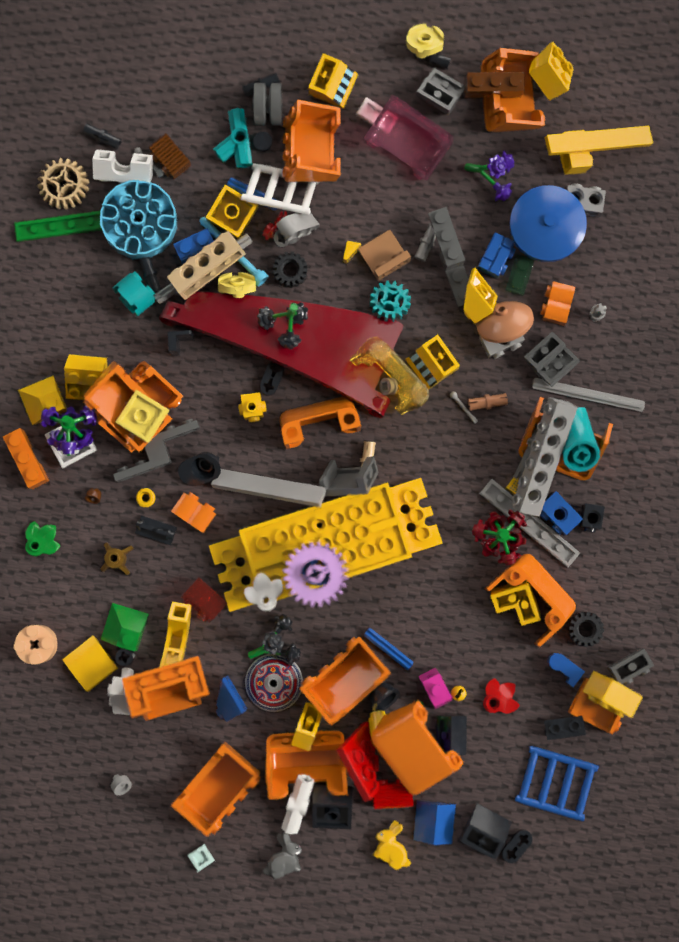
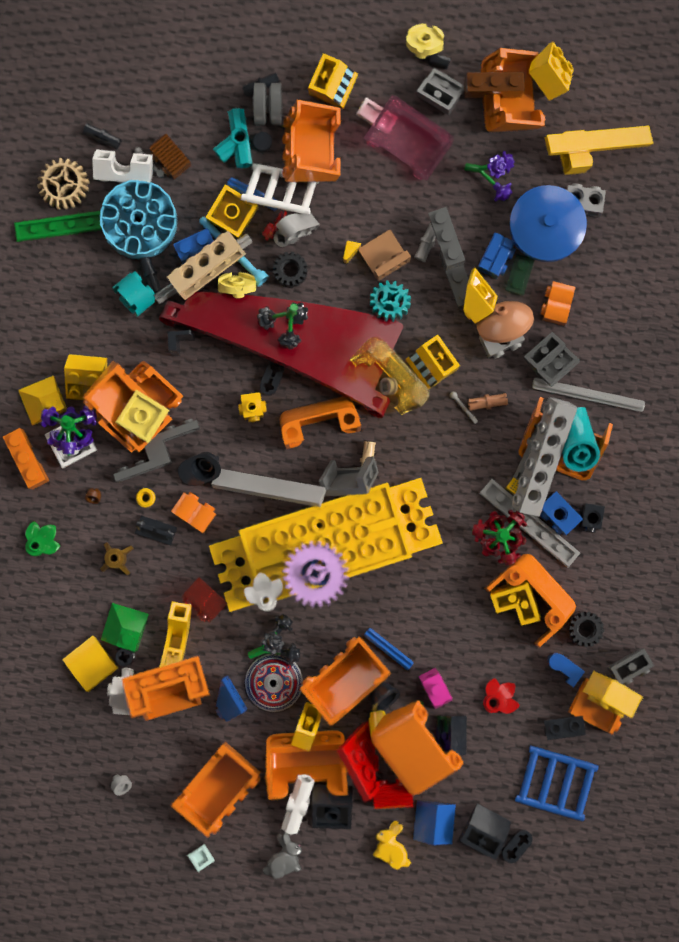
(25, 647): light nougat brick -> none
(455, 690): yellow hinge -> none
(597, 312): light grey axle -> none

